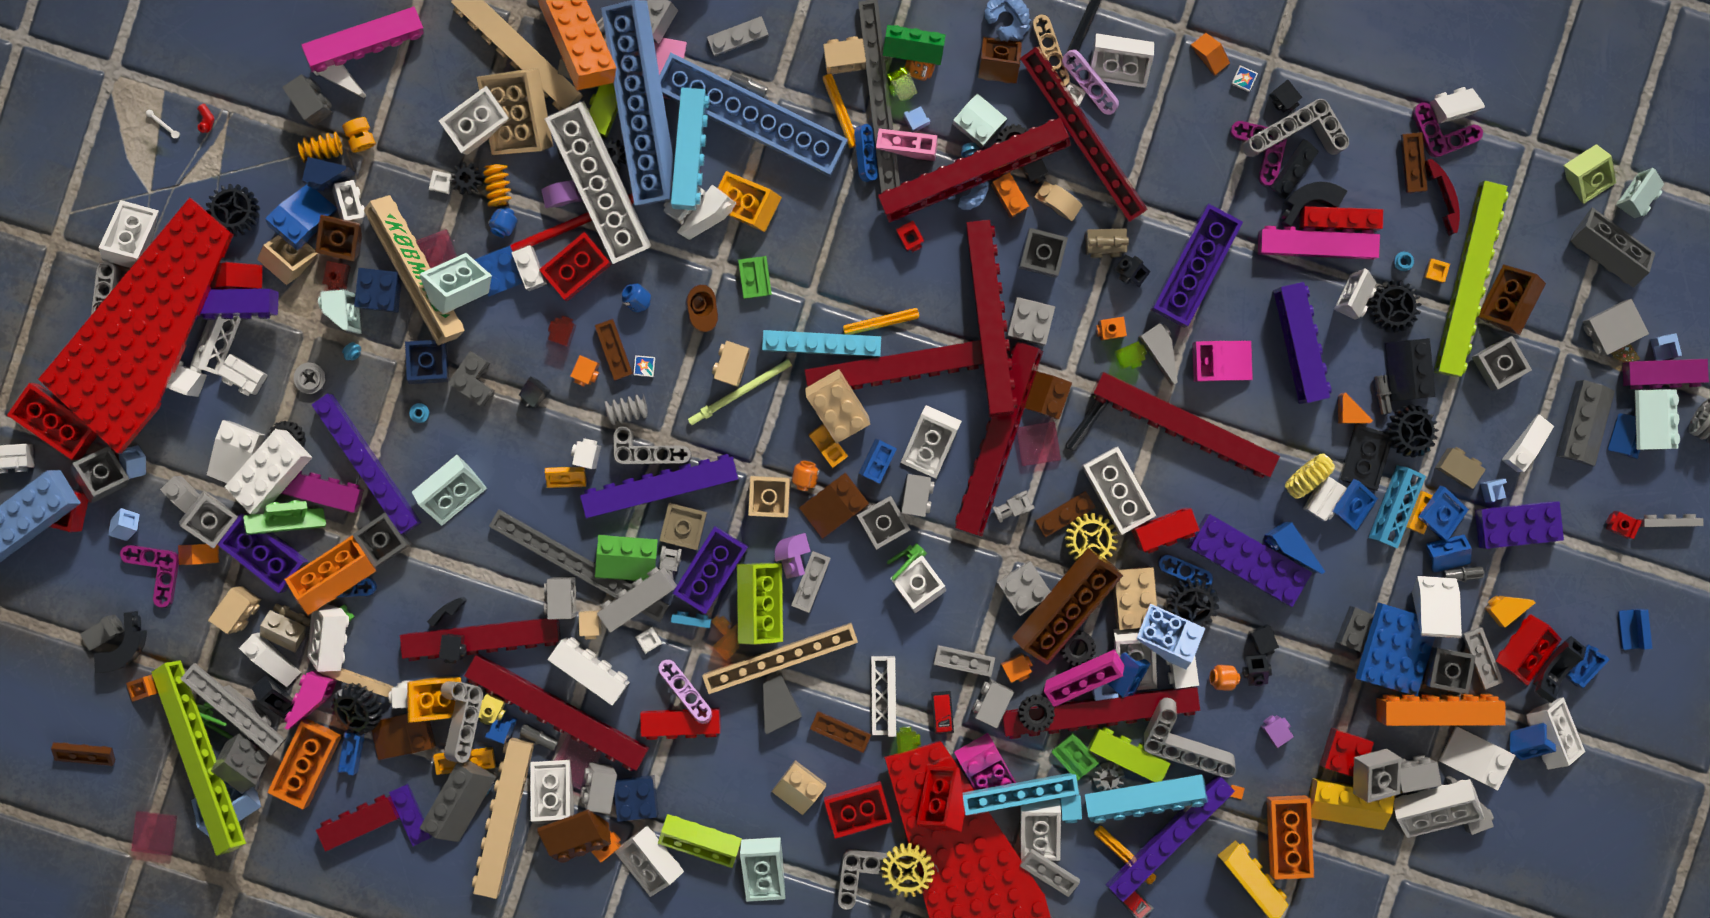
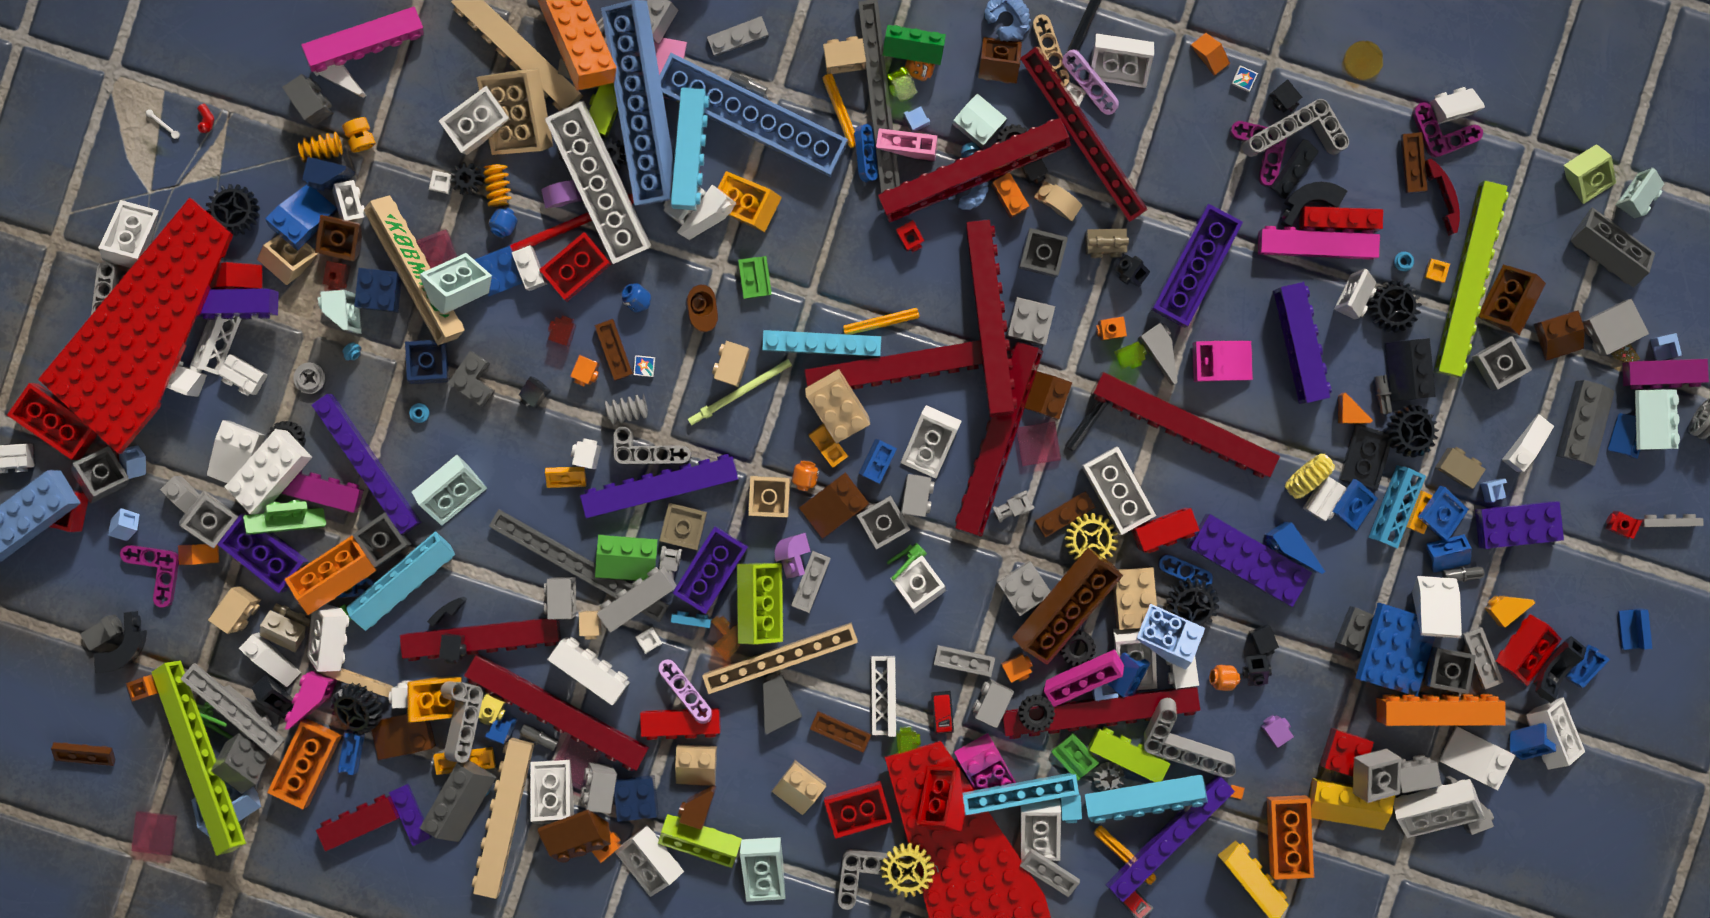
(400, 581): none -> medium azure brick
(696, 764): none -> tan slope
(696, 808): none -> reddish brown slope
(1363, 60): none -> clear yellow tile
(1561, 335): none -> reddish brown slope

